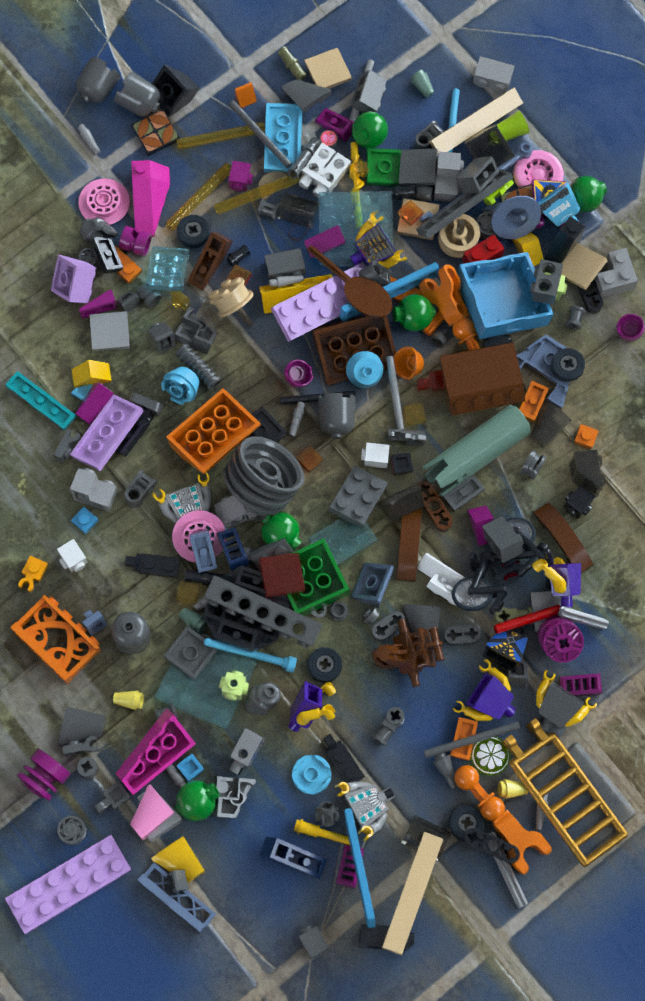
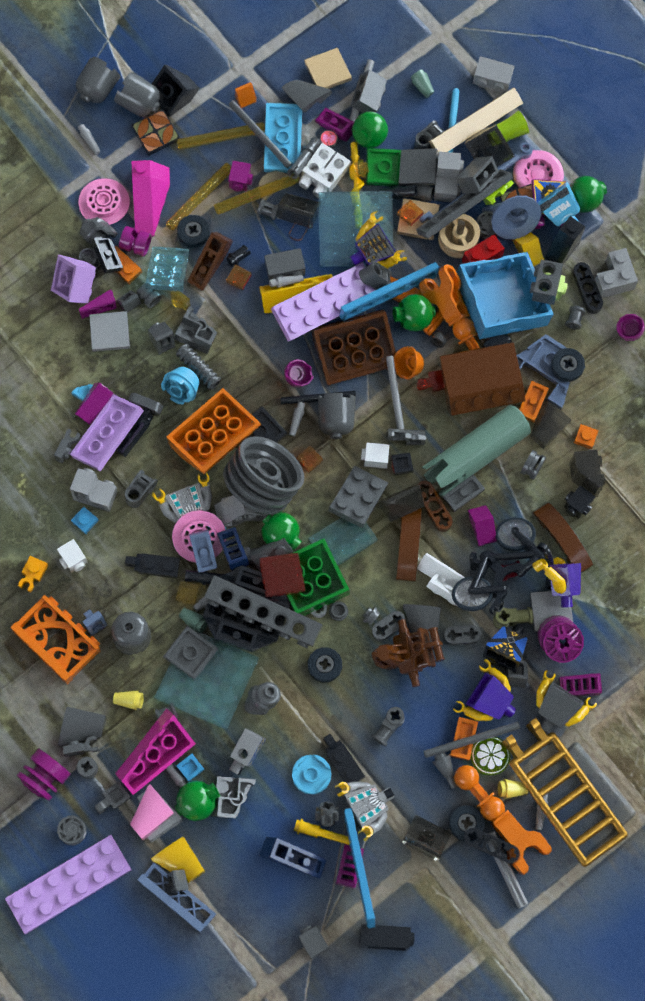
(40, 400): teal plate -> none
(90, 373): yellow slope -> none
(232, 298): tan wheel -> none
(237, 692): yellowish green brick -> none
(287, 663): medium azure piece -> none
(292, 63): olive pin -> none
(308, 705): dark purple torso -> none
(326, 240): magenta slope -> none
(361, 292): reddish brown piece -> none
(364, 369): medium azure cone -> none
(372, 583): sand blue slope -> none
(412, 893): tan tile -> none
(414, 414): clear yellow tile -> none
(503, 539): dark grey brick -> none
(526, 619): red piece -> none
(582, 266): tan tile -> none
(583, 618): light grey axle -> none

